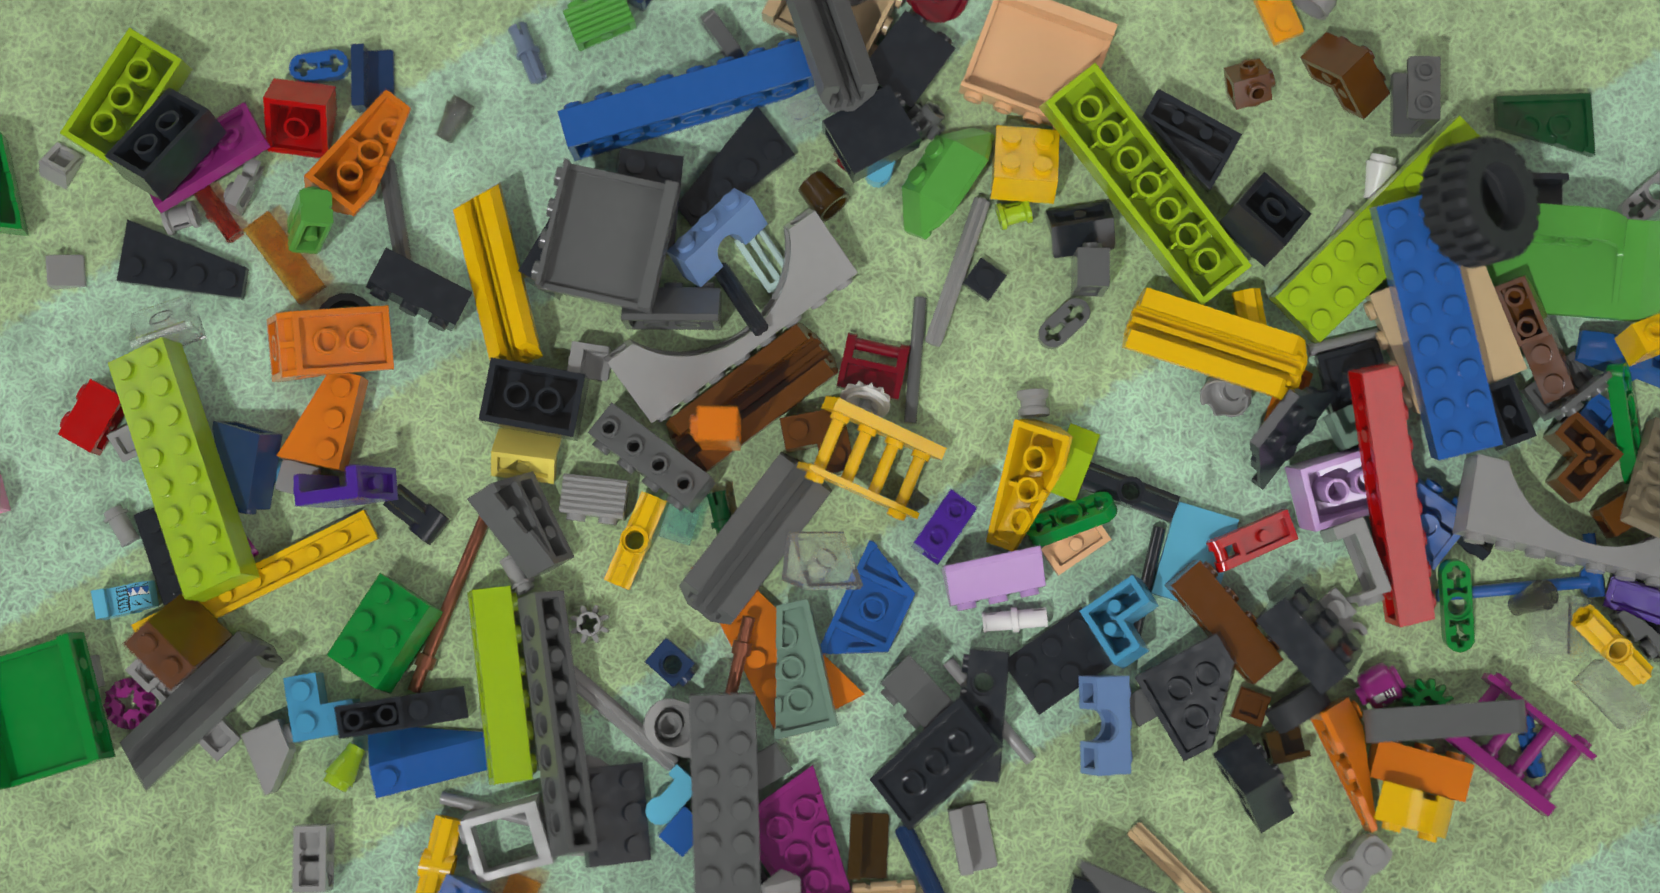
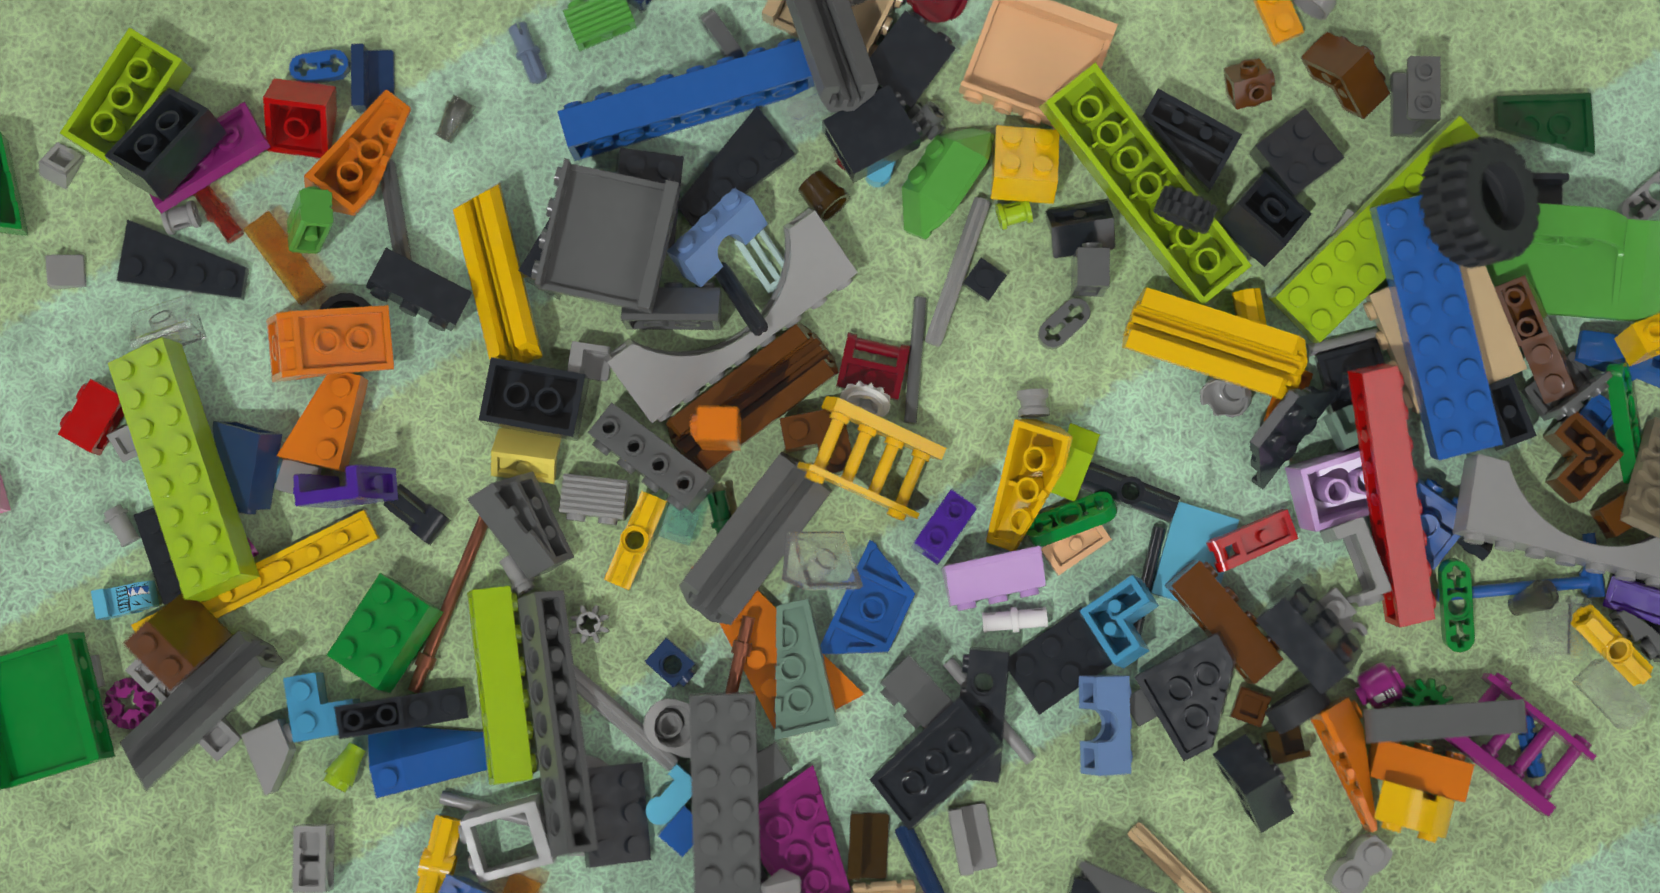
(241, 190): light grey plate -> none
(1185, 209): none -> black tyre
(1297, 154): none -> black brick
(1378, 172): white cone -> none

